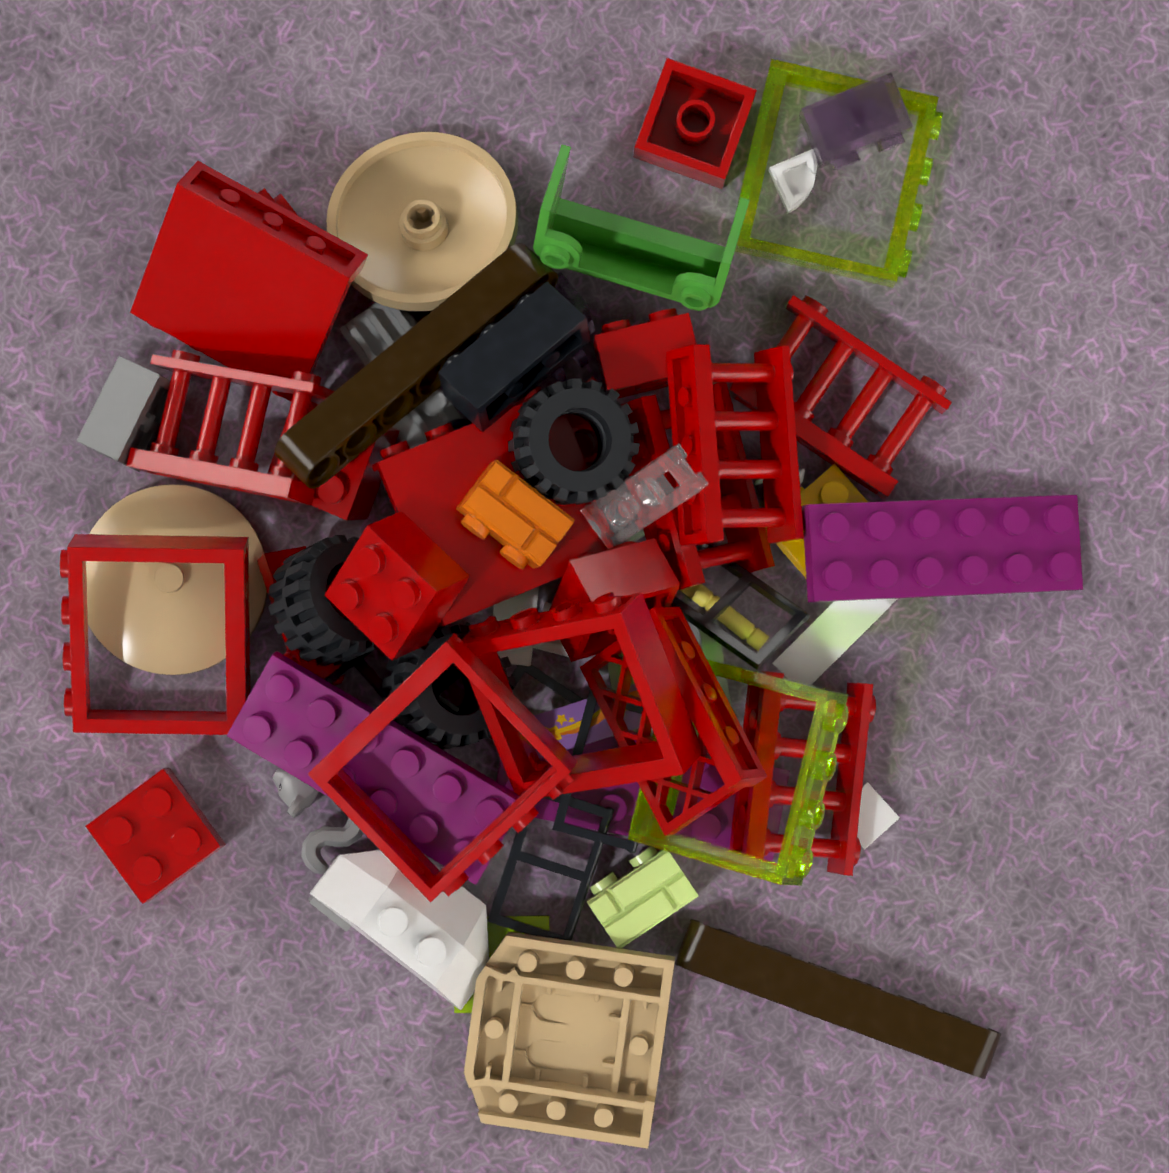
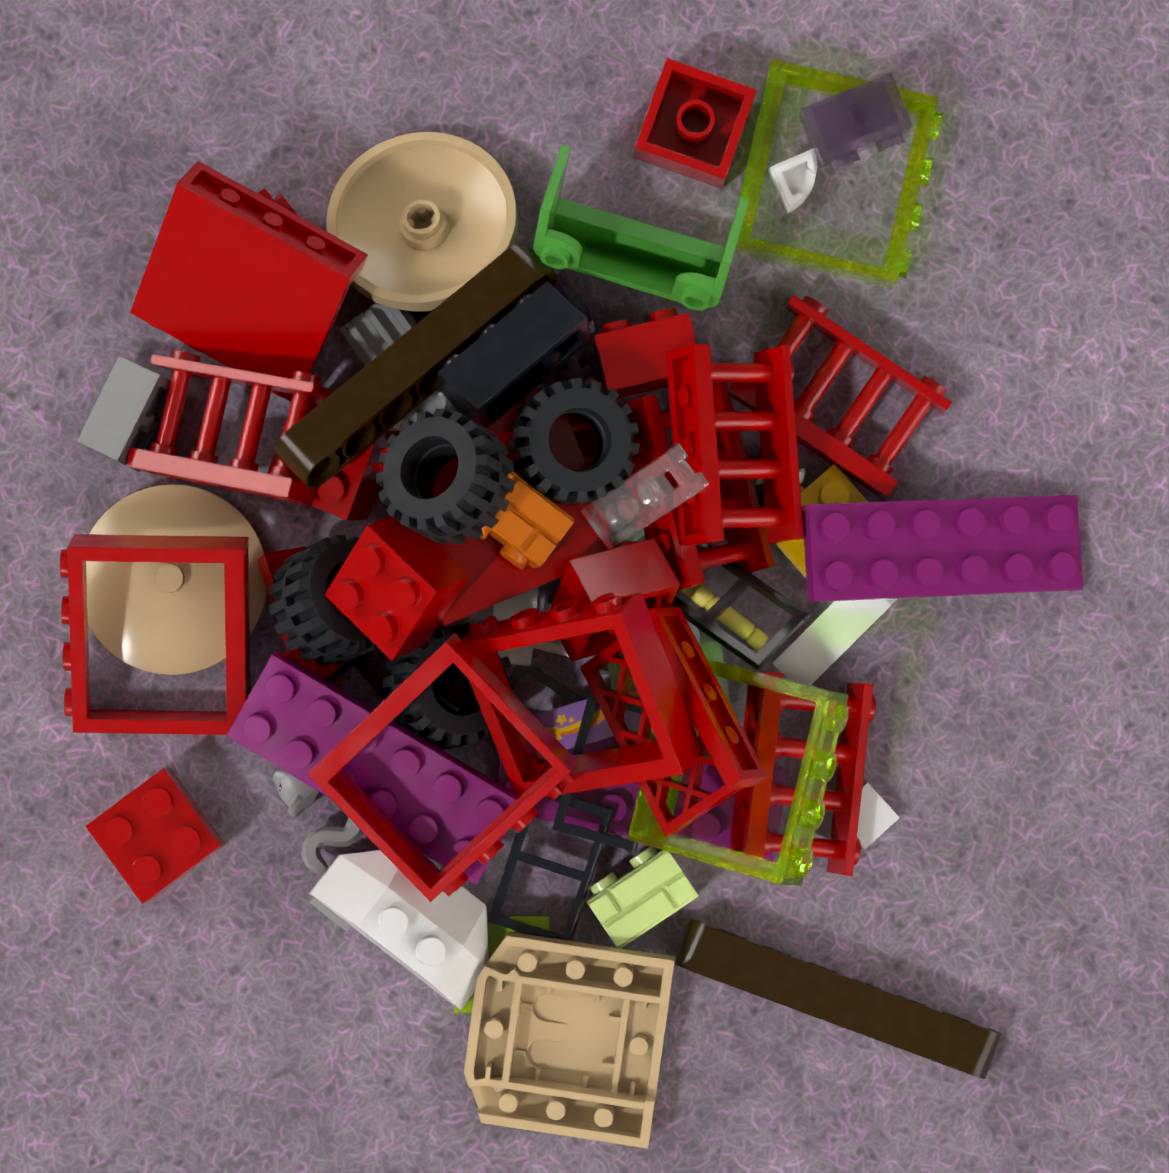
(417, 459): none -> black tyre

